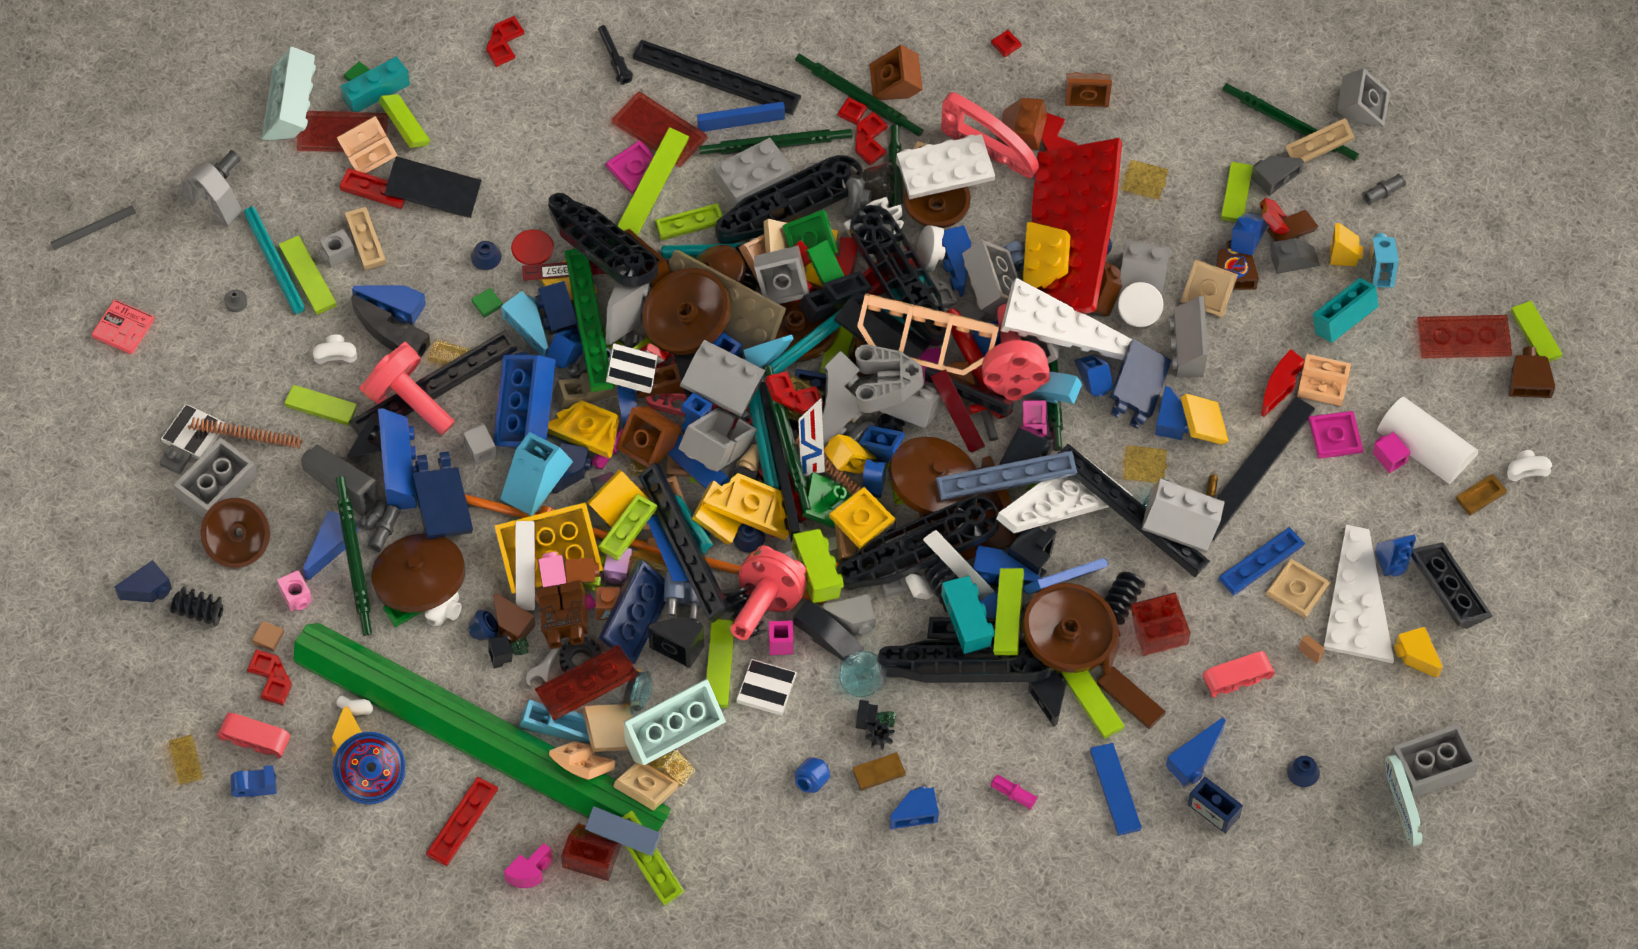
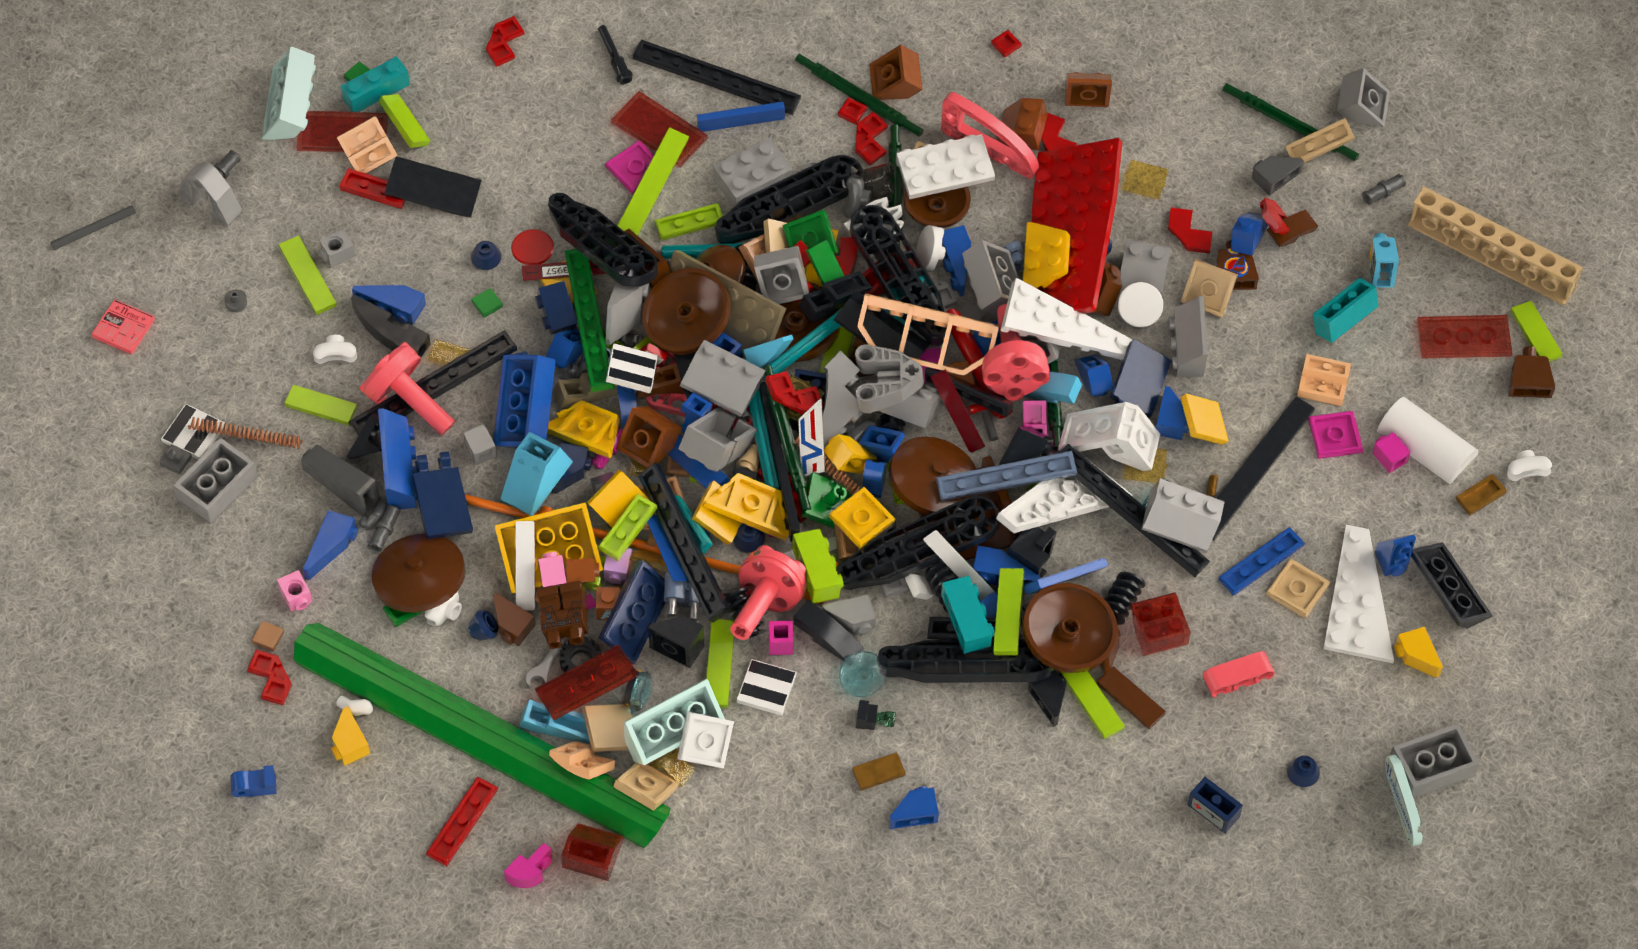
(144, 585): dark blue slope -> none
(185, 759): clear yellow tile -> none
(197, 606): black piece -> none
(220, 536): reddish brown dish -> none
(254, 734): coral beam -> none
(274, 260): teal axle -> none
(351, 768): dish -> none
(353, 556): dark green axle -> none
(365, 238): tan plate -> none
(501, 650): black piece -> none
(524, 317): medium azure slope -> none
(623, 831): sand blue tile -> none
(656, 870): lime tile -> none
(705, 740): none -> white tile
(780, 141): dark green axle -> none
(812, 775): blue head -> none
(884, 730): black gear -> none
(1014, 791): dark pink axle -> none
(1115, 789): blue tile -> none
(1117, 428): none -> white bracket
(1191, 239): none -> red tile
(1191, 758): blue slope -> none
(1236, 191): lime tile -> none
(1282, 381): red slope -> none
(1293, 255): dark grey slope -> none
(1311, 649): medium nougat tile -> none
(1344, 247): yellow slope -> none
(1495, 246): none -> tan tile

